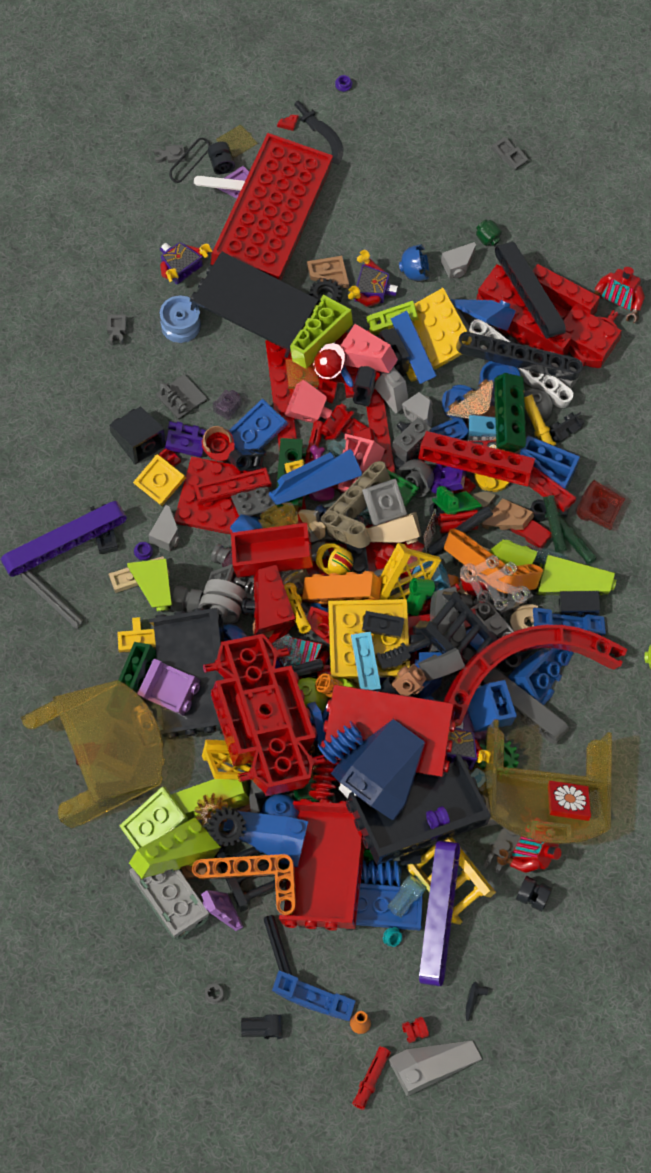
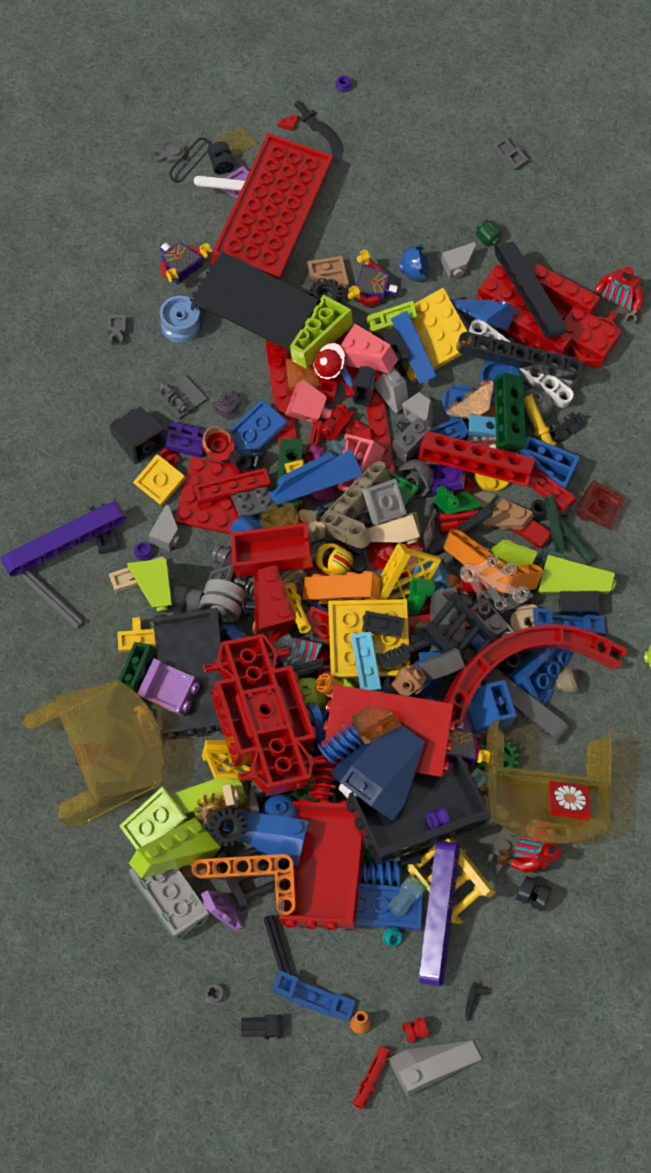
(231, 795): none -> tan plate
(374, 723): none -> clear orange slope
(568, 681): none -> dark tan cone

